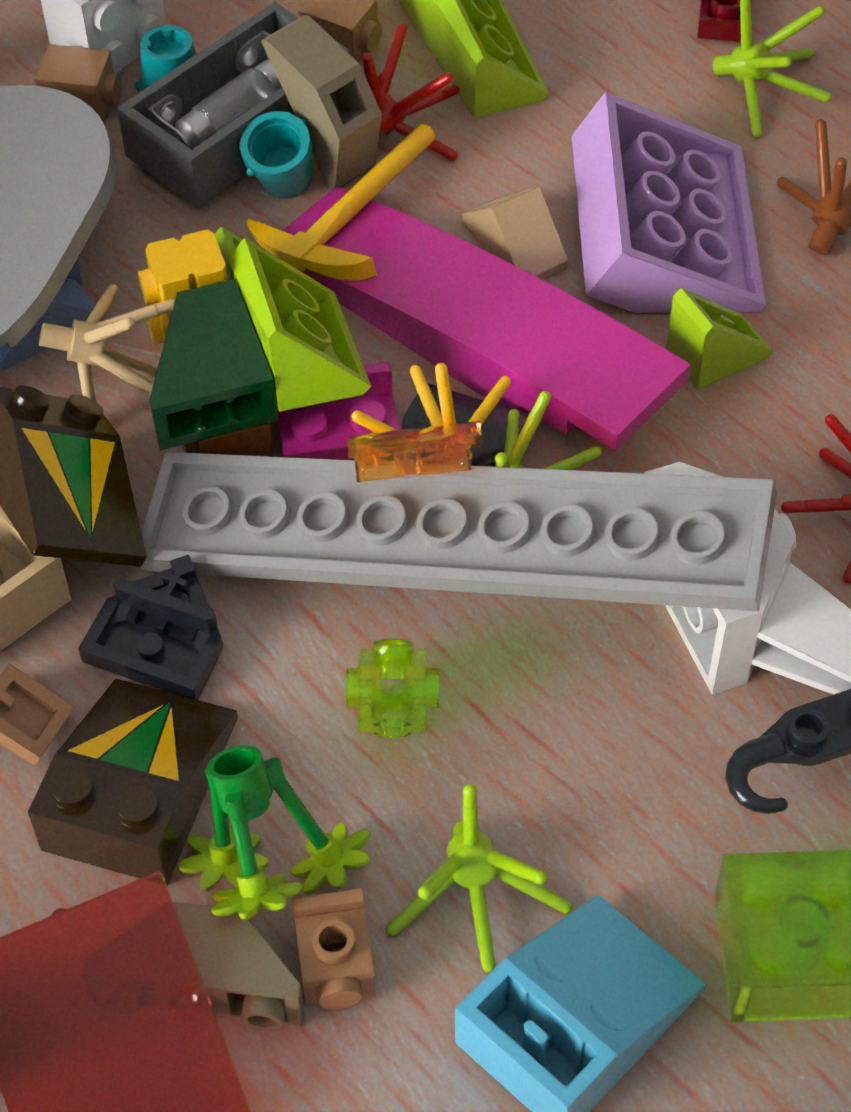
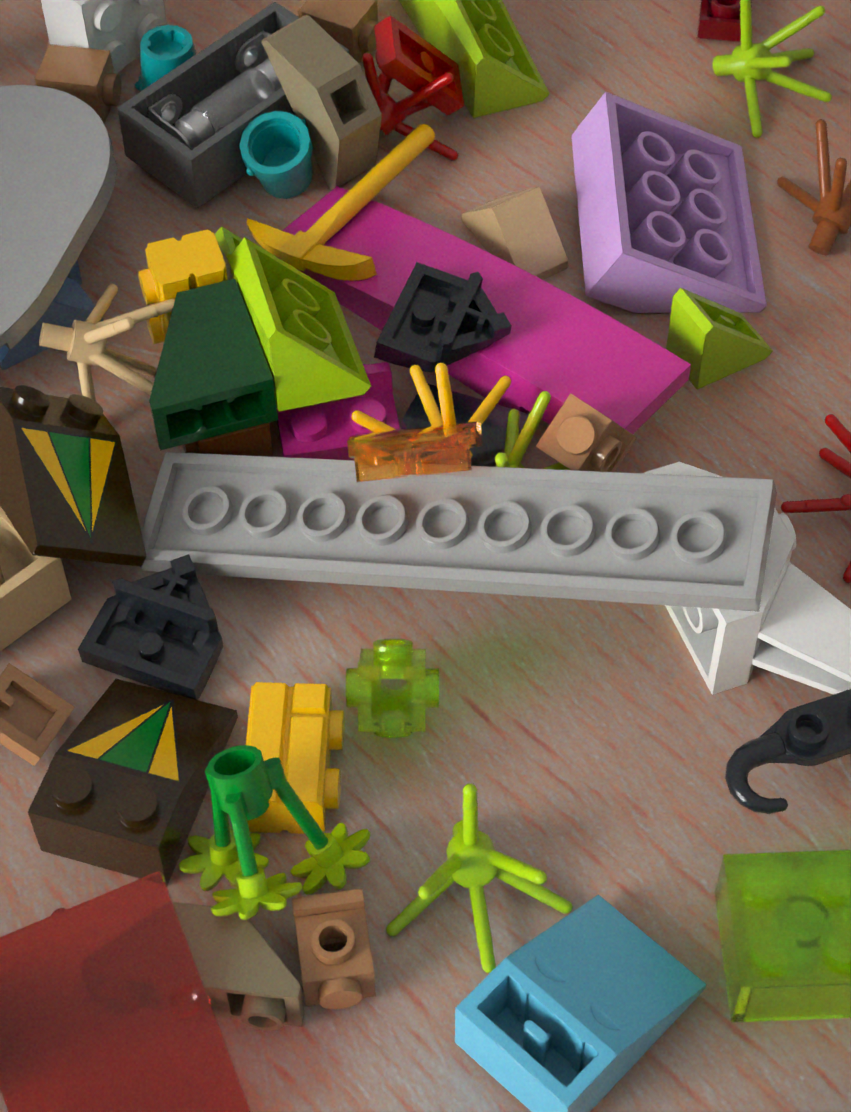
(300, 731): none -> yellow brick
(415, 63): none -> red plate
(439, 320): none -> black slope
(585, 438): none -> medium nougat brick

